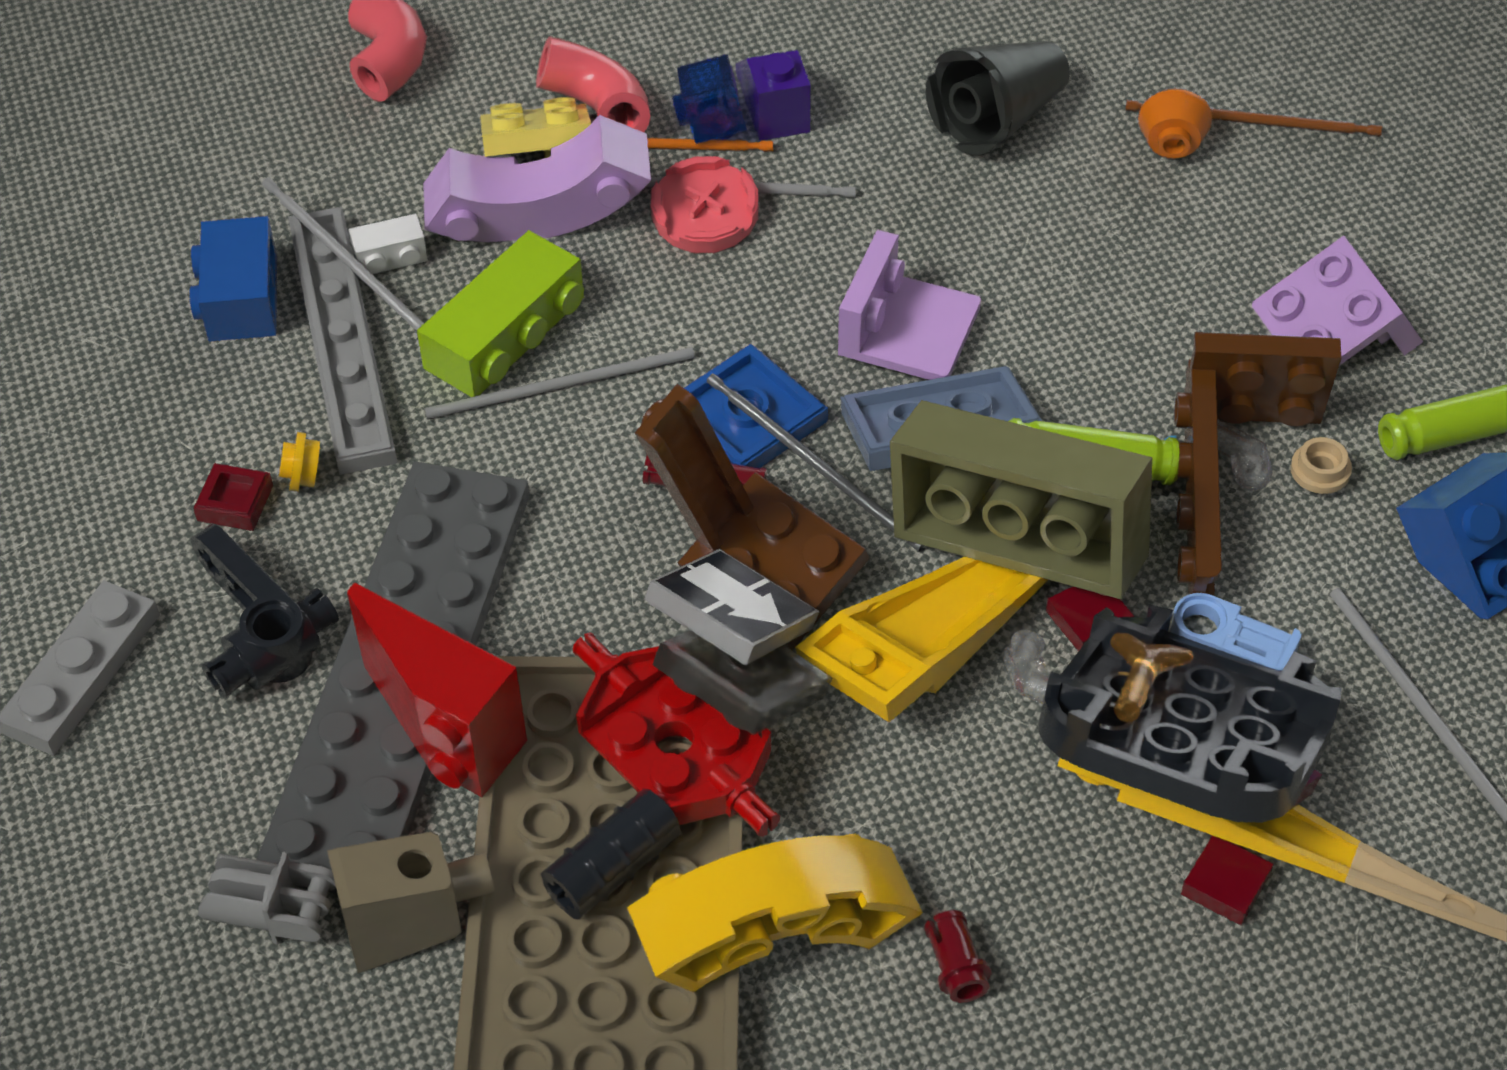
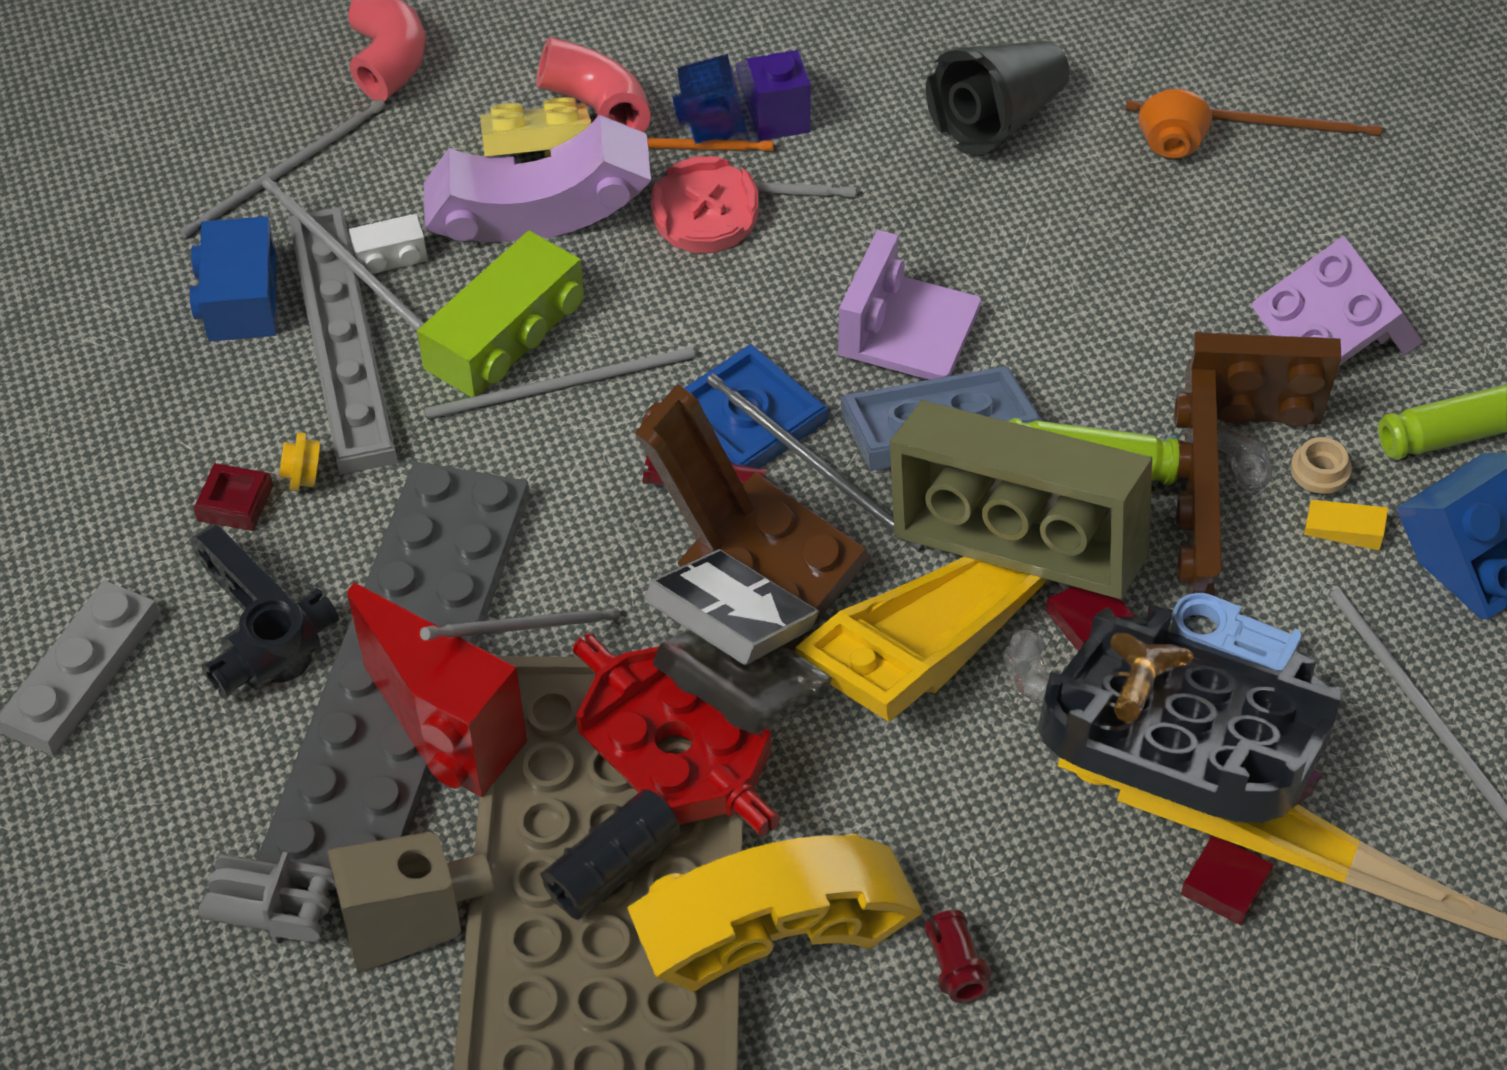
(283, 168): none -> light grey piece
(518, 624): none -> light grey piece
(1347, 523): none -> yellow piece

